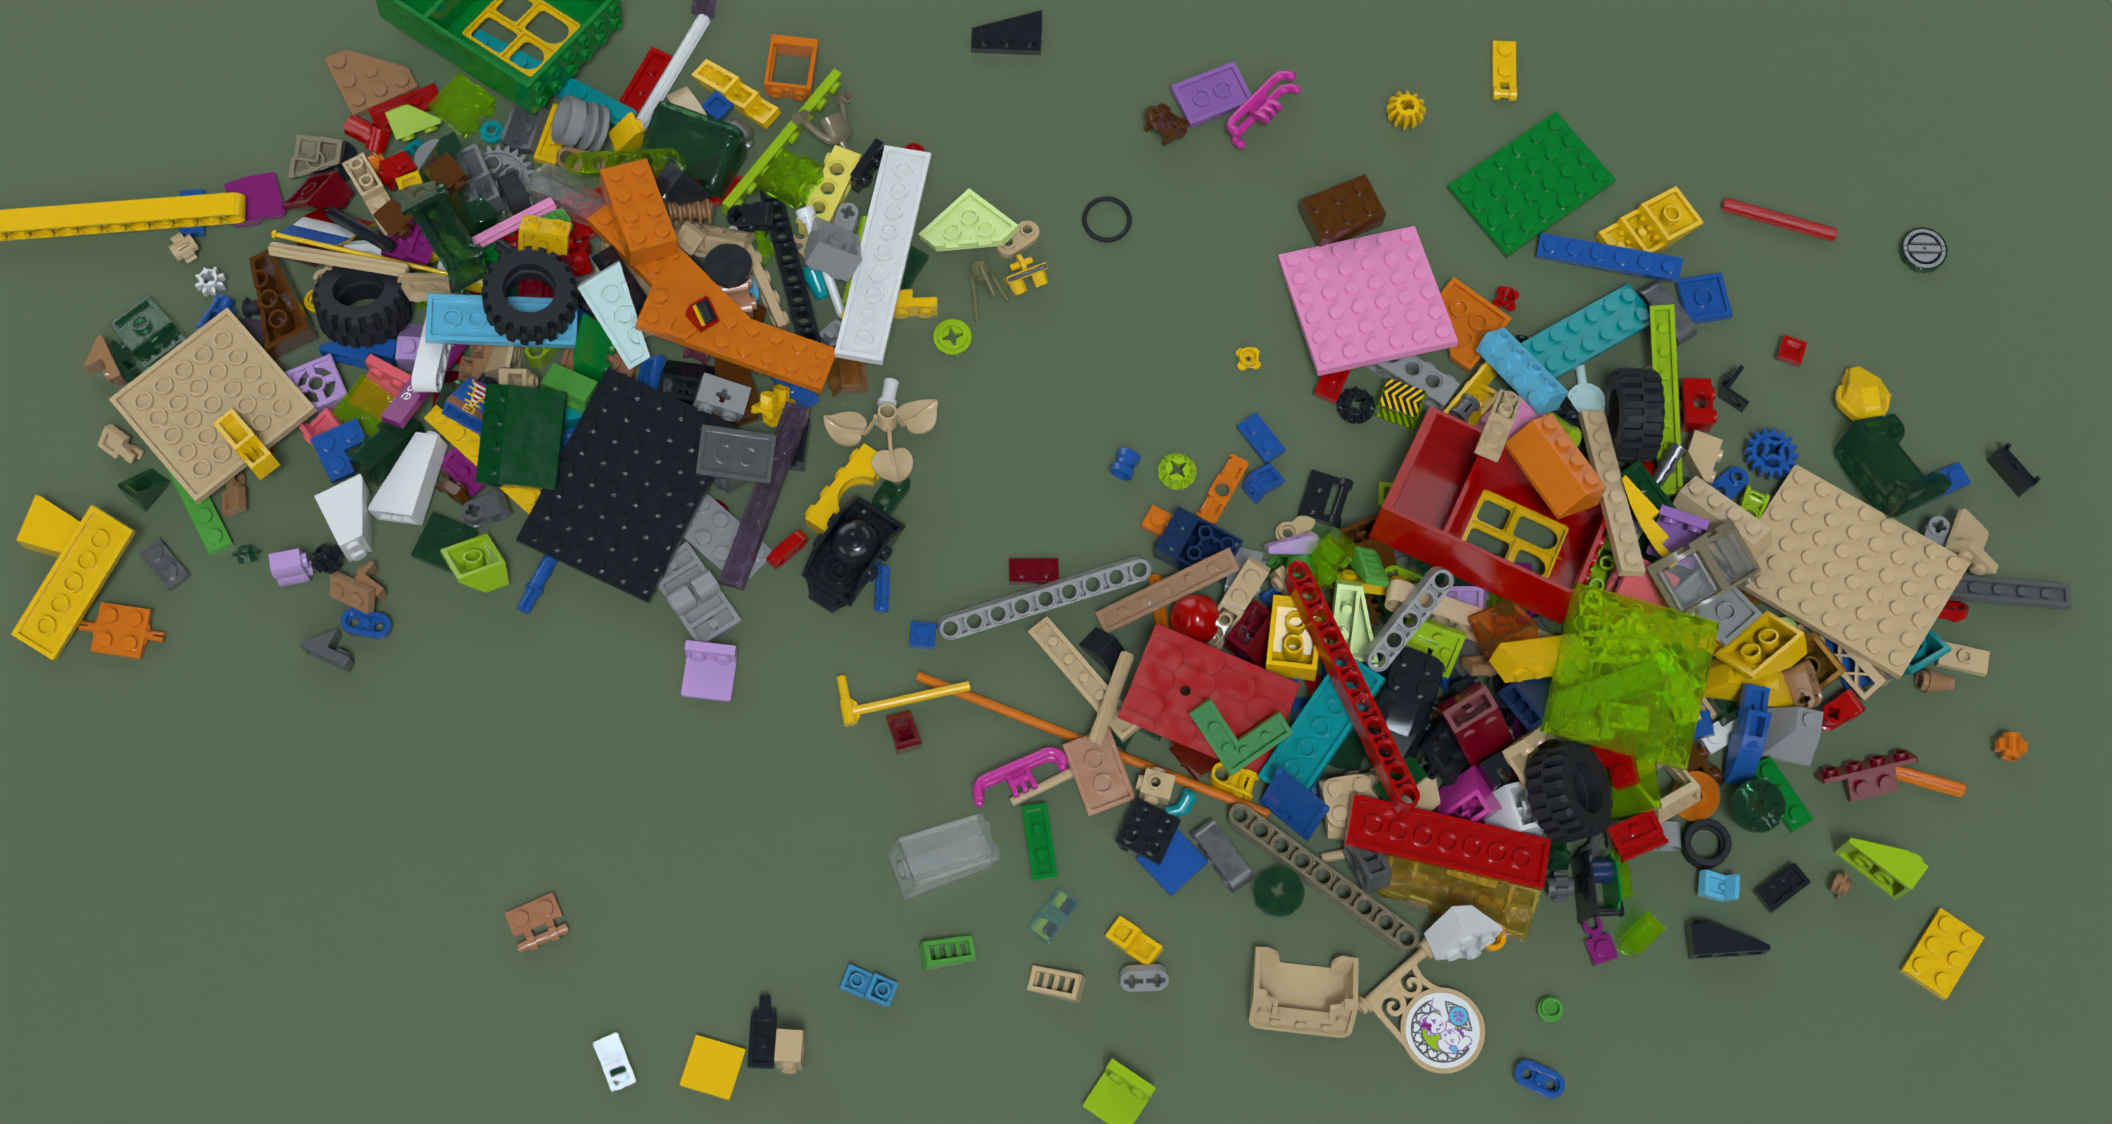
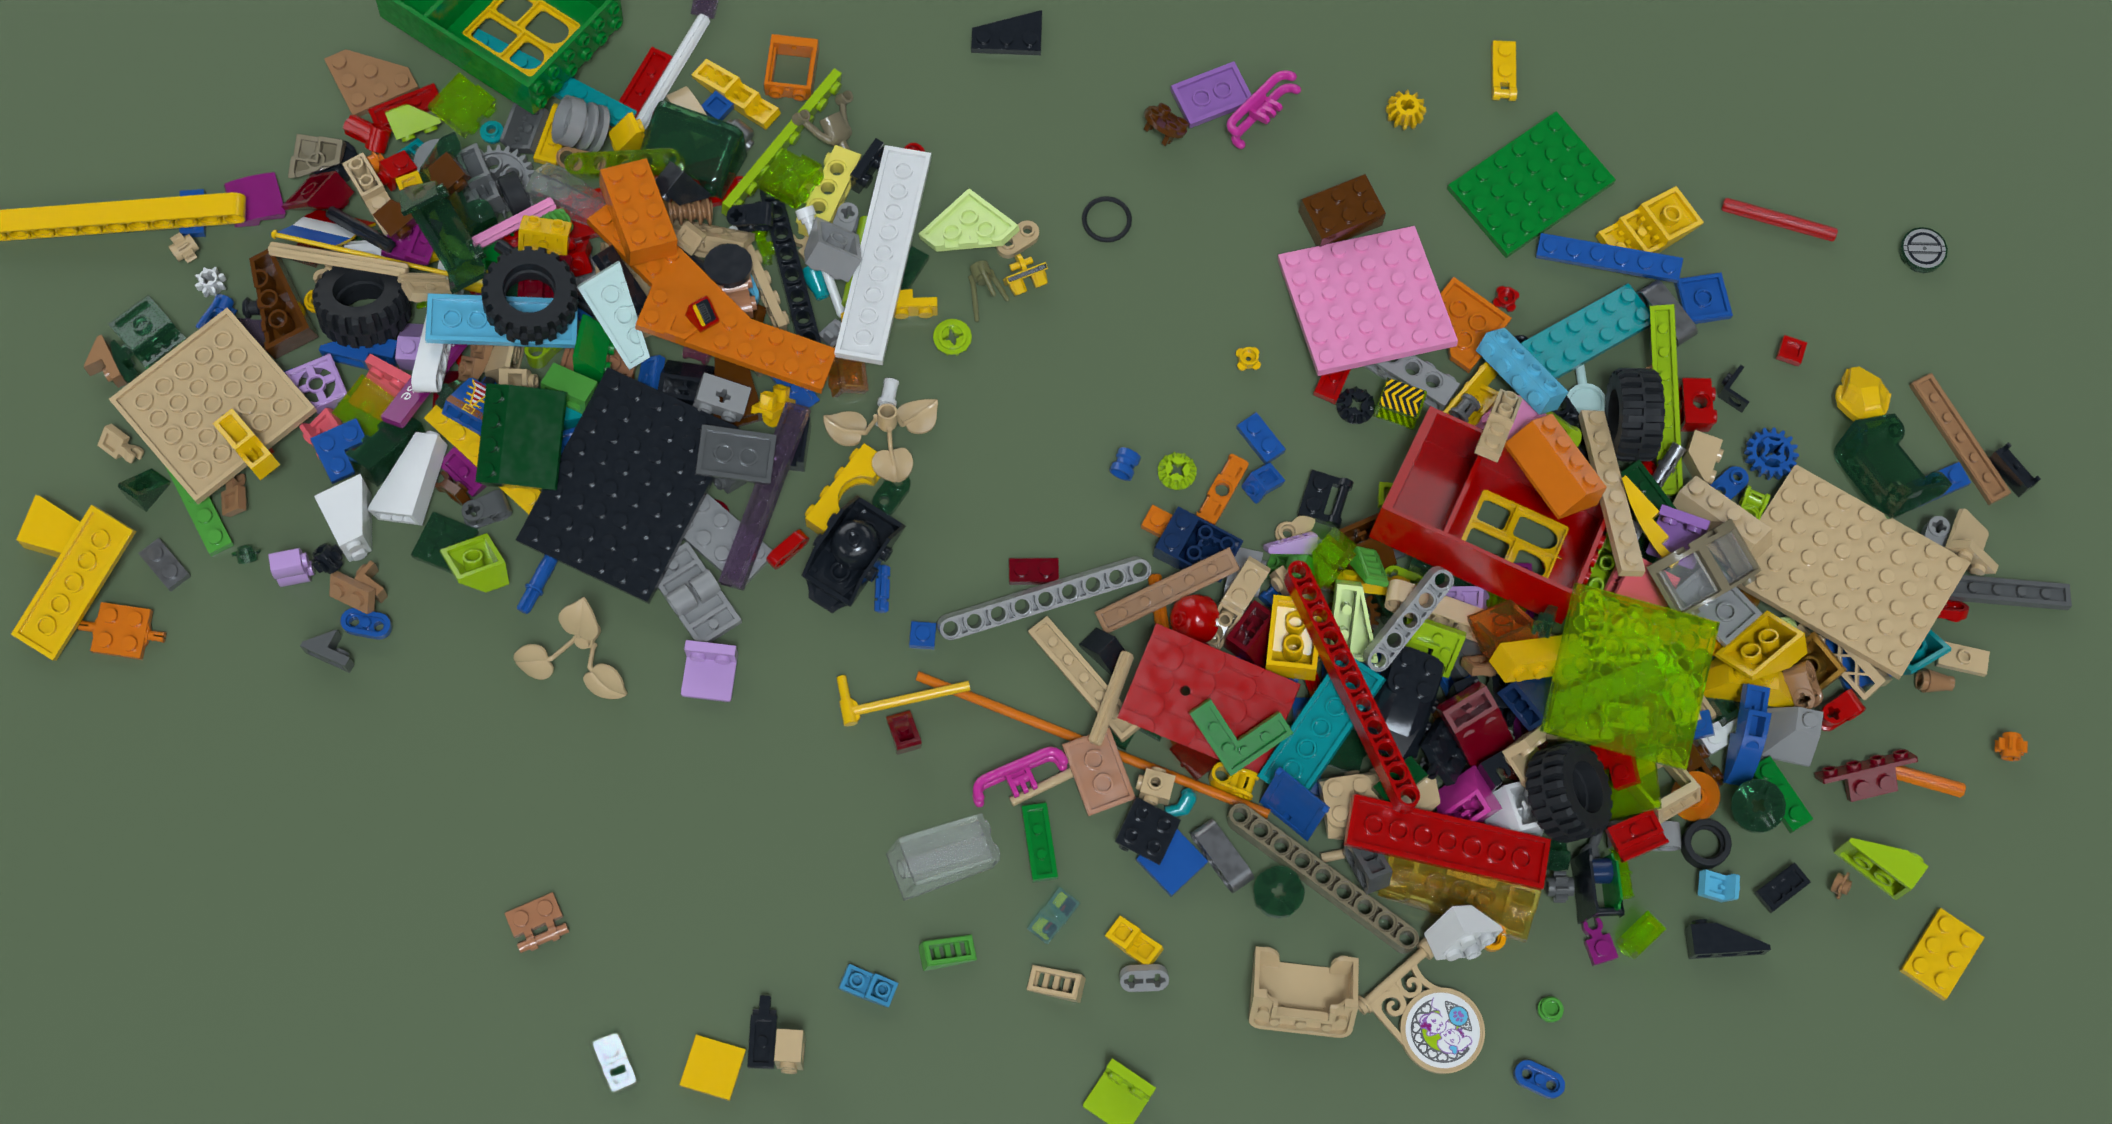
(581, 622): none -> tan plant
(1545, 622): none -> clear green plate
(1960, 439): none -> medium nougat tile

